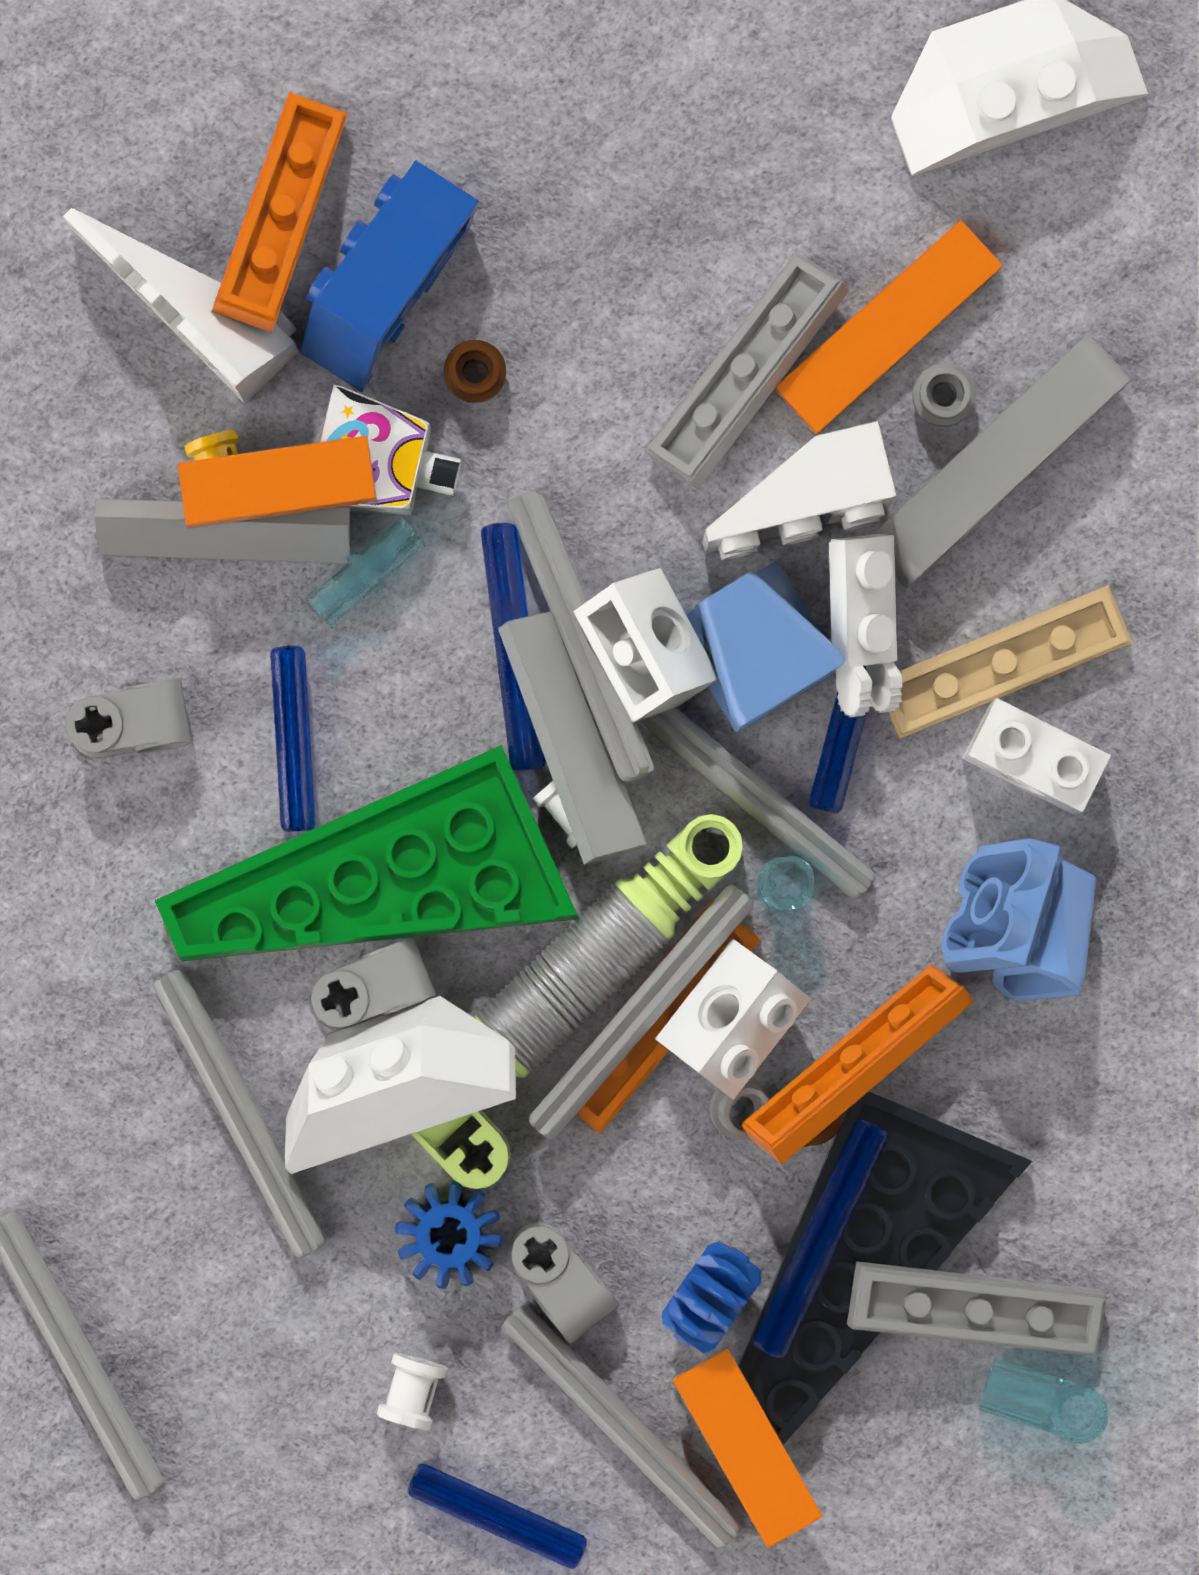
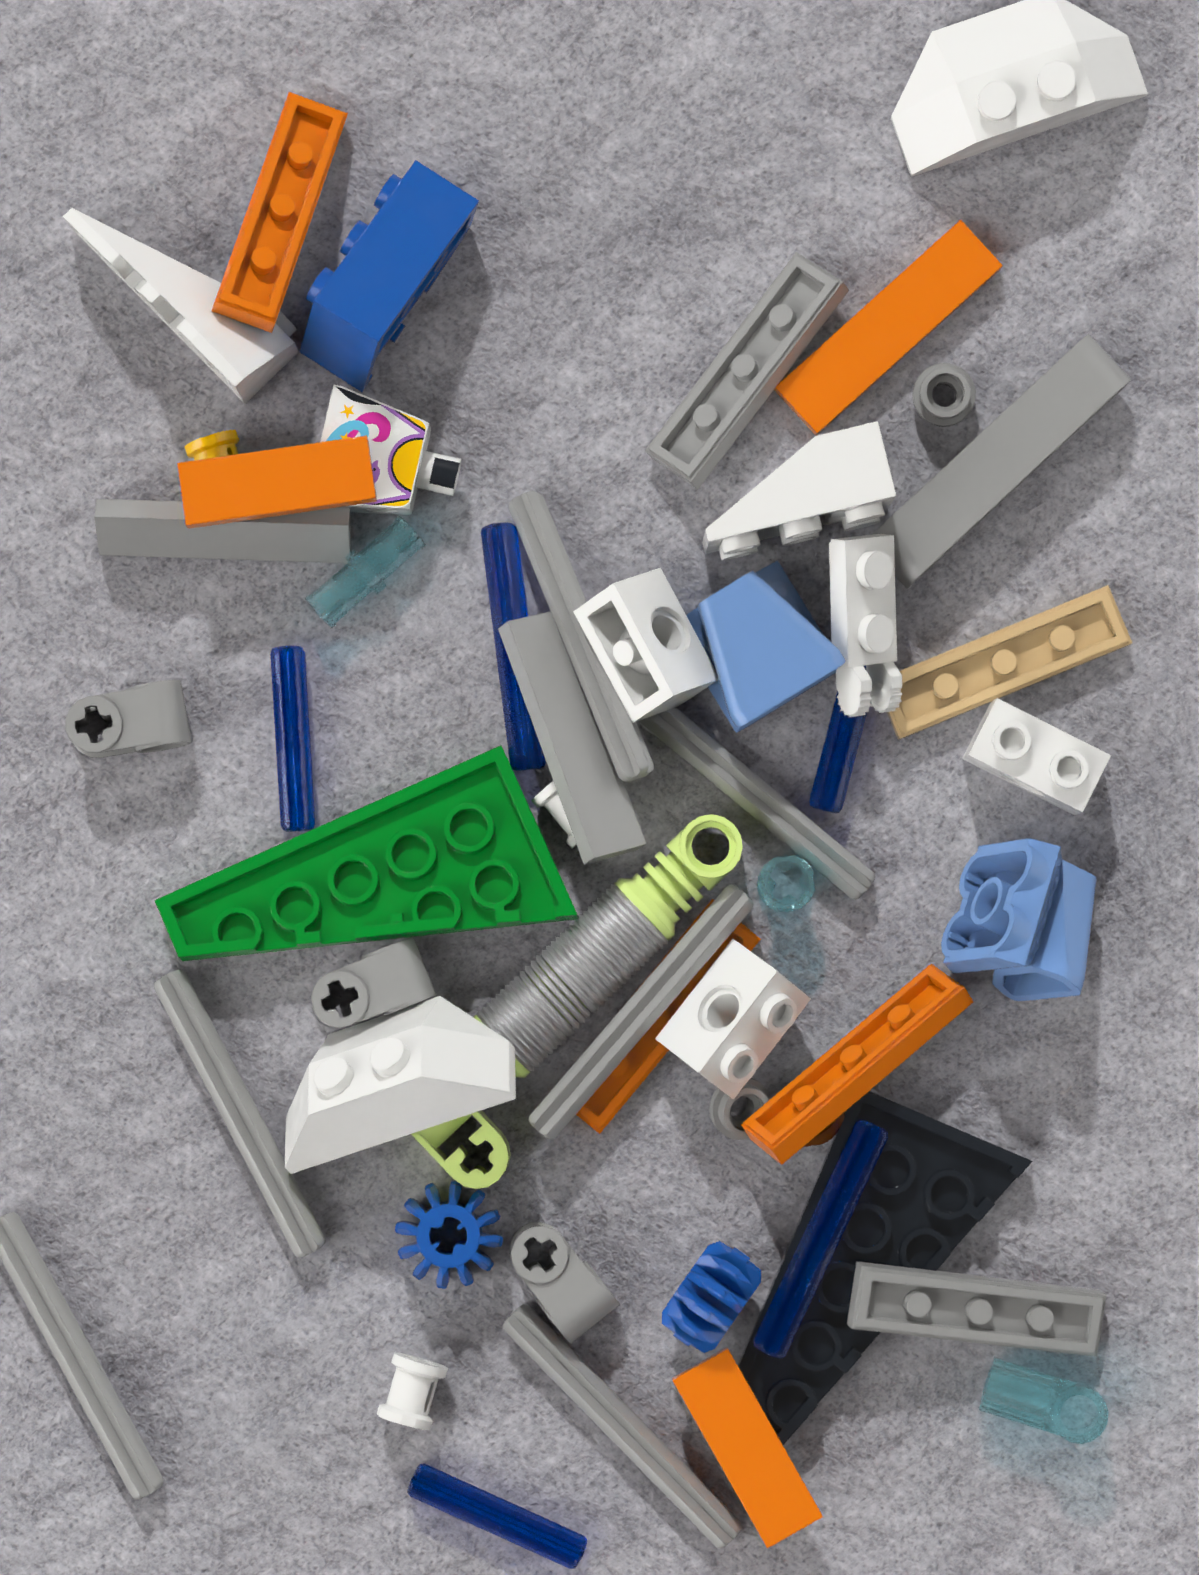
(469, 352): reddish brown plate -> none

